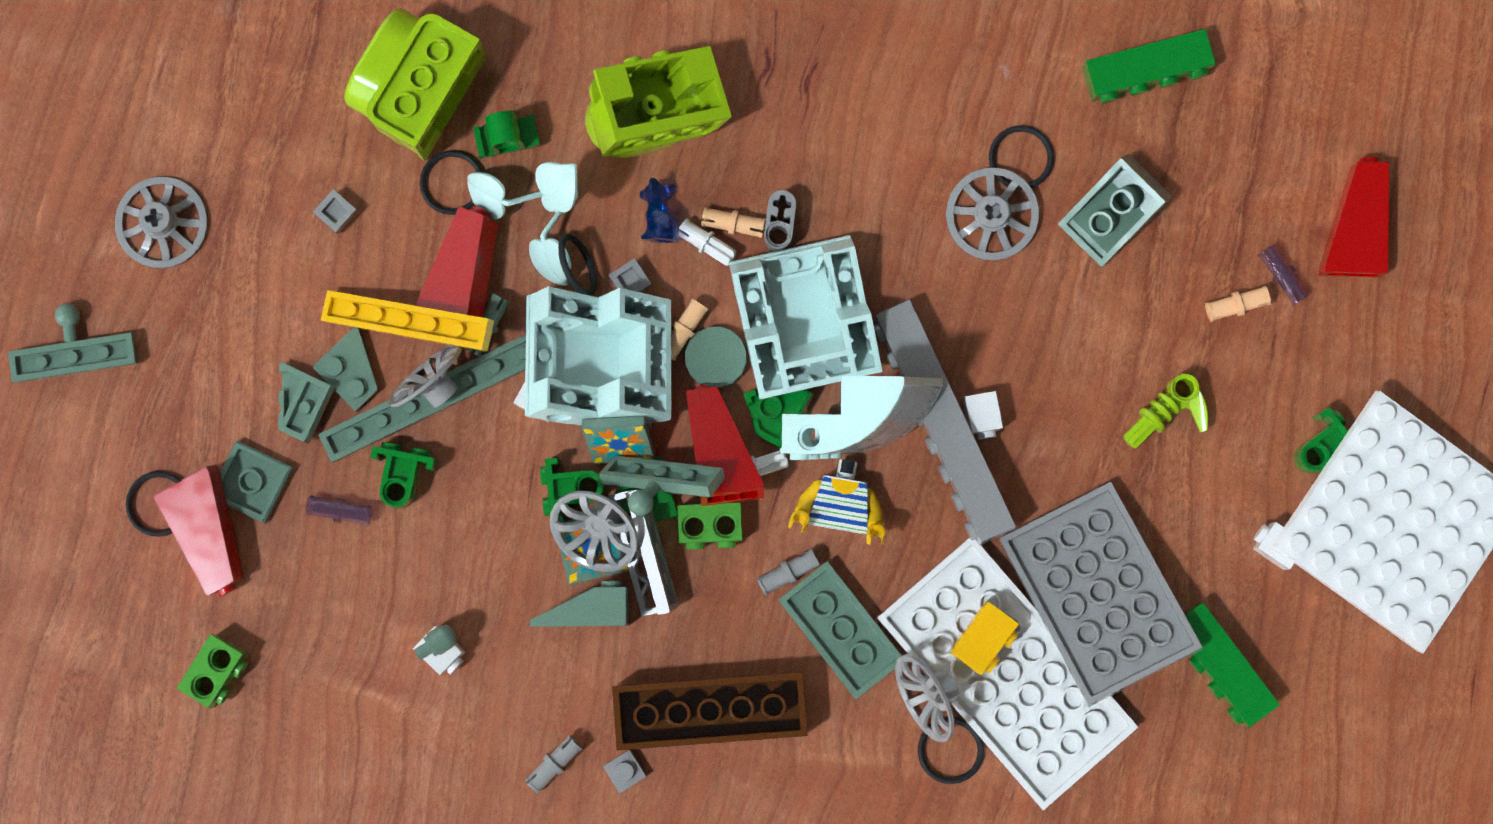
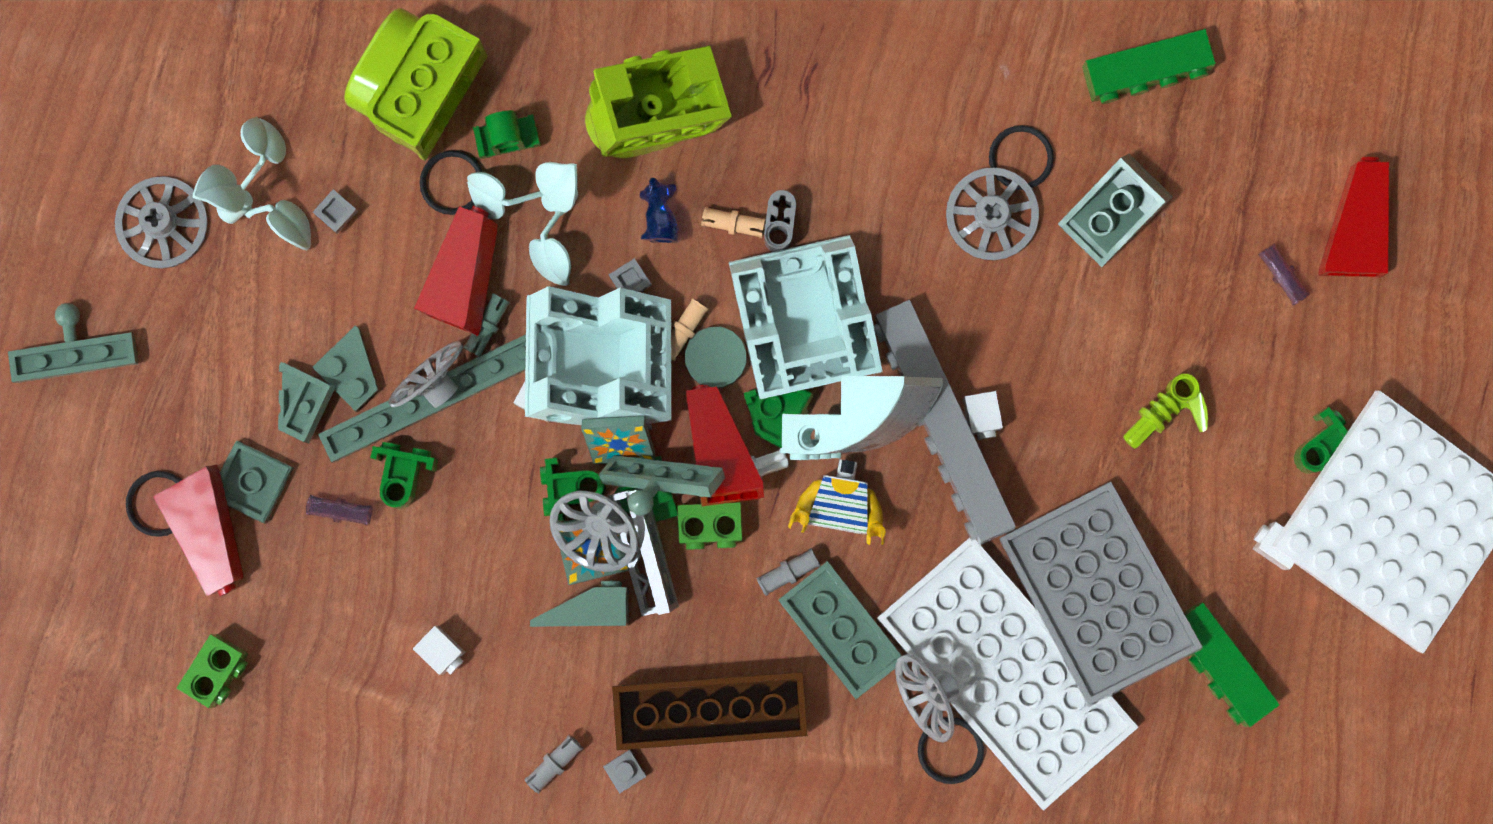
(220, 188): none -> light aqua plant
(407, 320): yellow plate -> none
(437, 642): sand green cylinder -> none
(563, 261): black tyre -> none
(706, 242): white axle -> none
(984, 639): yellow brick -> none
(1238, 303): light nougat pin -> none

